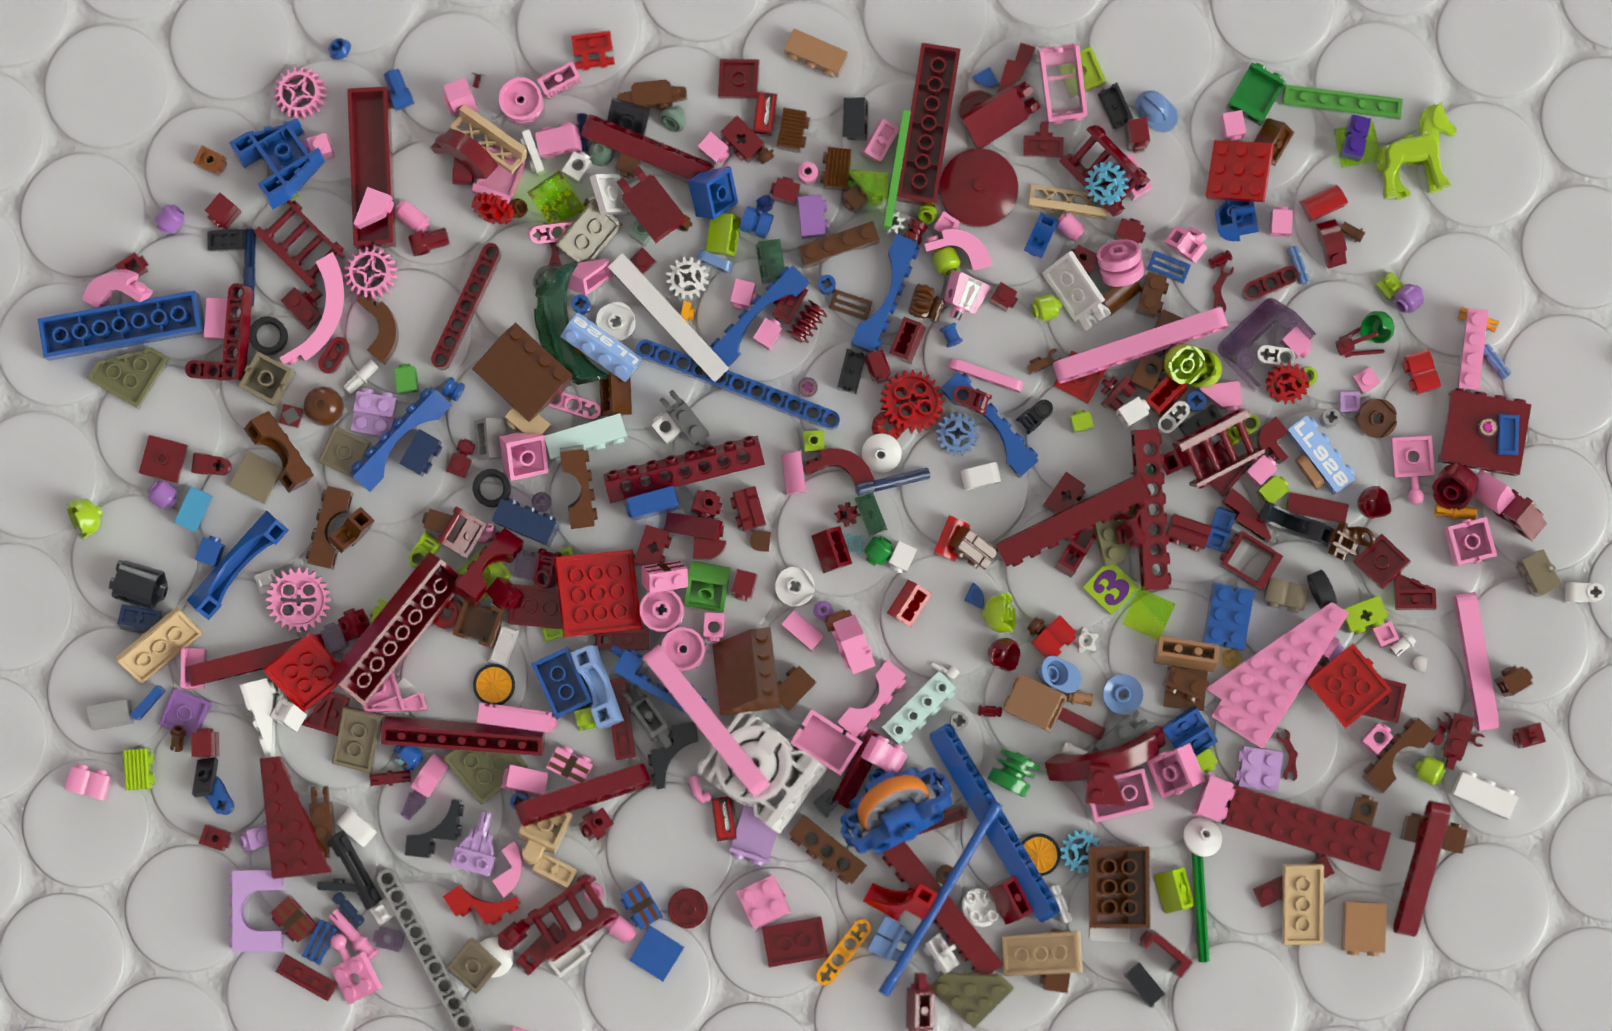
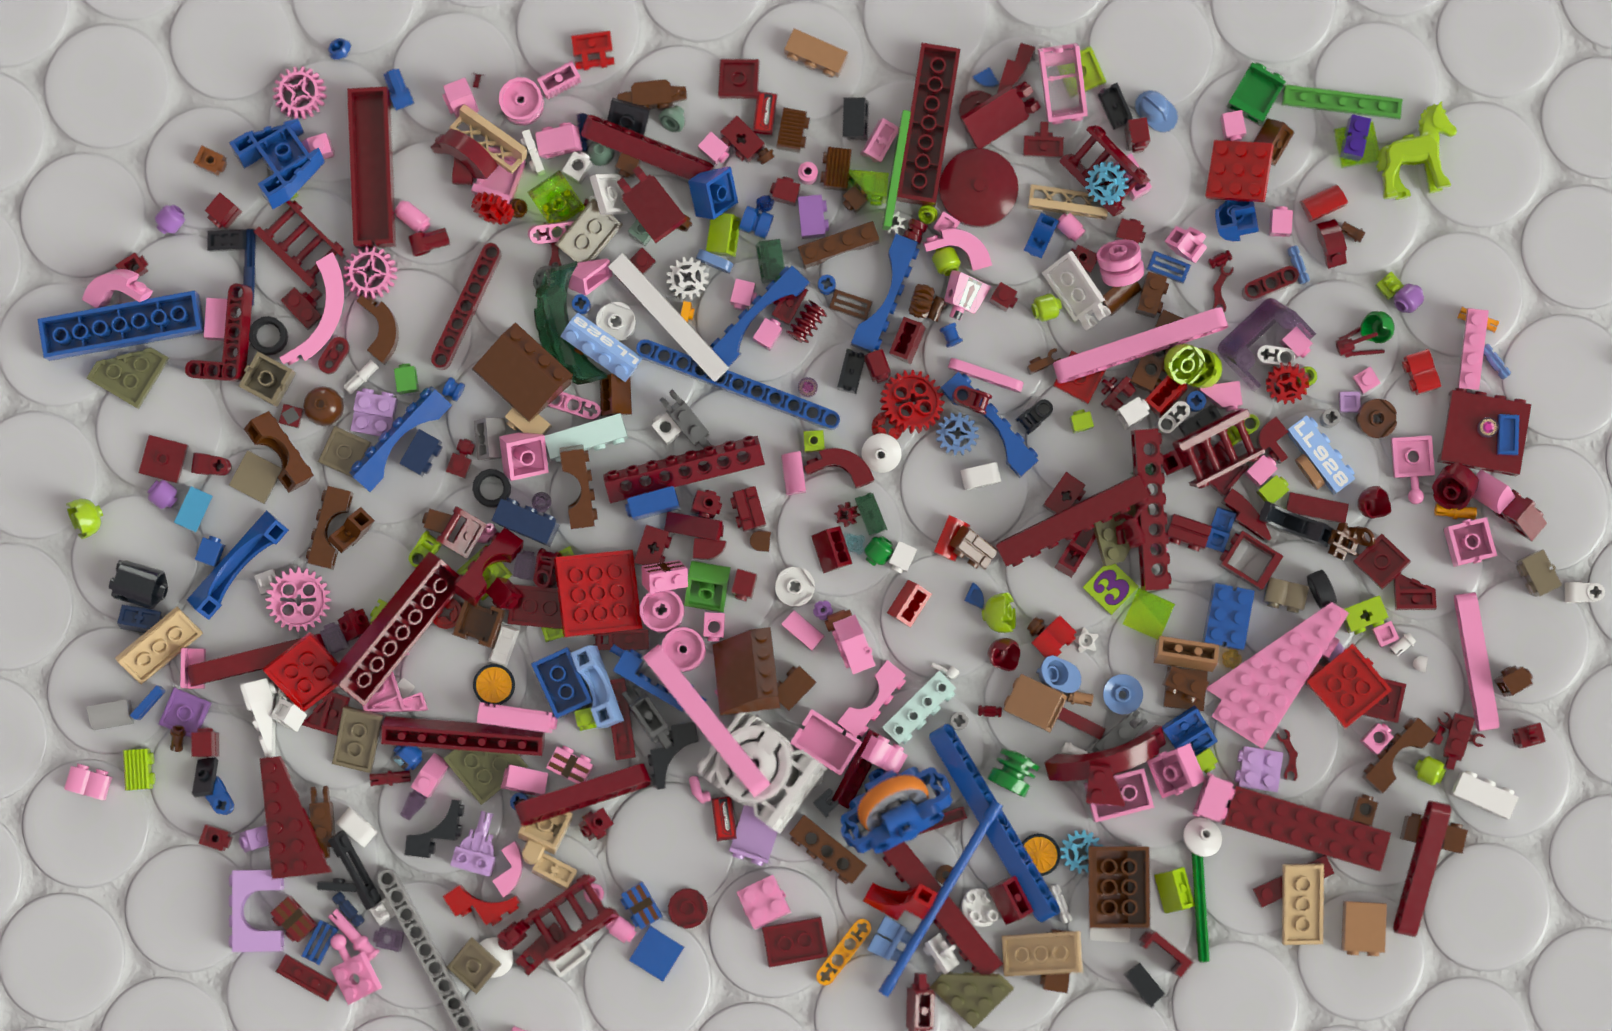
(373, 208): bright pink slope -> none
(892, 481): dark blue axle -> none

